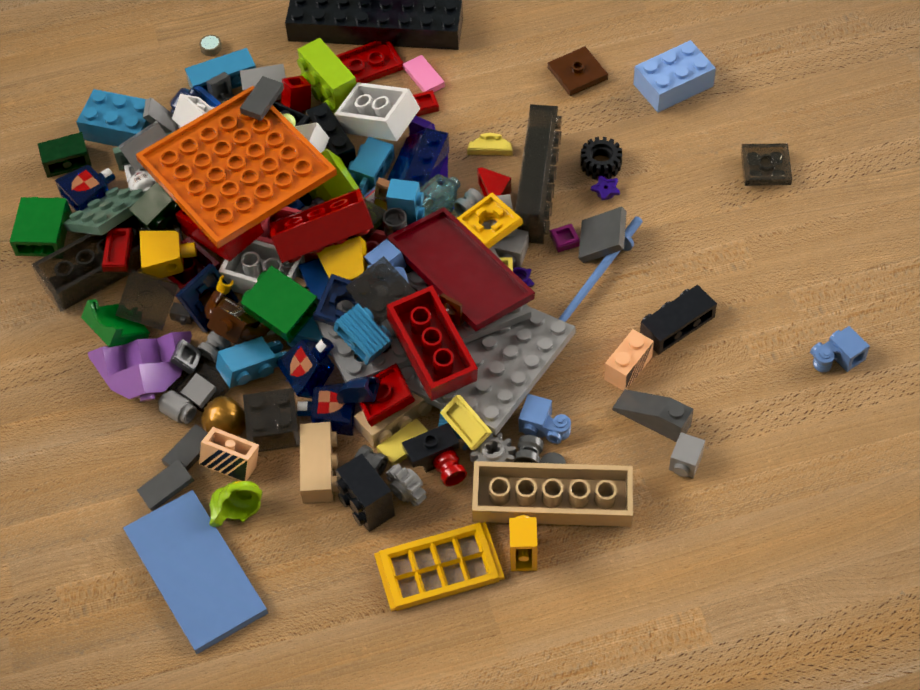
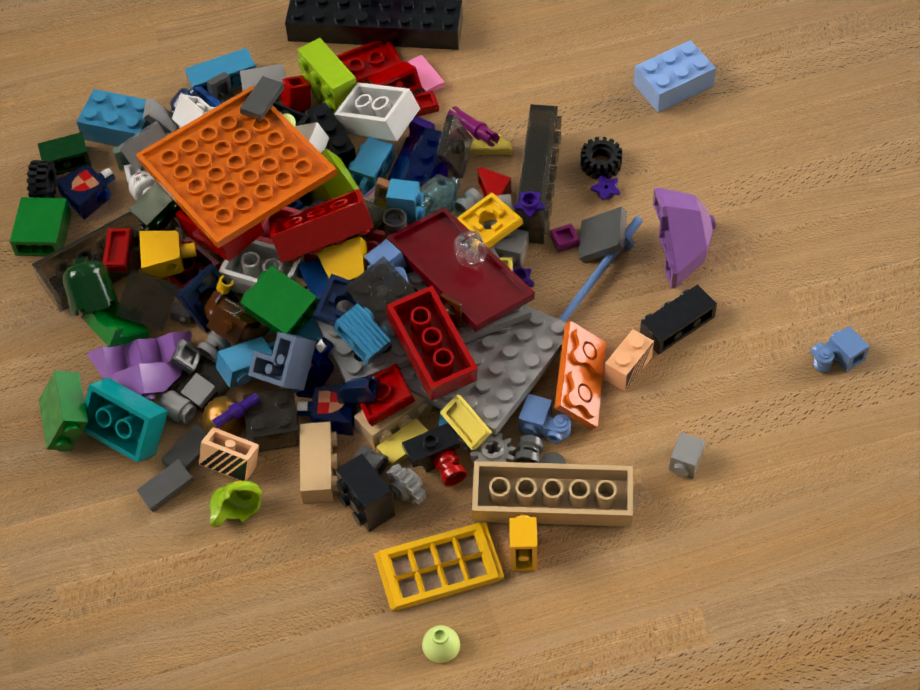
(41, 179): none -> black tyre
(63, 411): none -> green brick
(88, 286): none -> dark green cylinder
(104, 213): sand green plate -> none
(124, 419): none -> teal brick
(195, 571): medium blue tile -> none
(210, 45): tile -> none
(236, 410): none -> dark purple bar
(287, 364): none -> sand blue brick
(401, 75): none -> red brick
(441, 644): none -> yellowish green brick
(454, 146): none -> clear smoke plate
(470, 249): none -> clear head
(478, 129): none -> magenta pin
(531, 197): none -> dark purple plate
(577, 71): reddish brown plate -> none
(580, 375): none -> orange piece
(655, 412): dark grey slope -> none
(683, 232): none -> medium lavender brick
(766, 164): clear smoke plate -> none

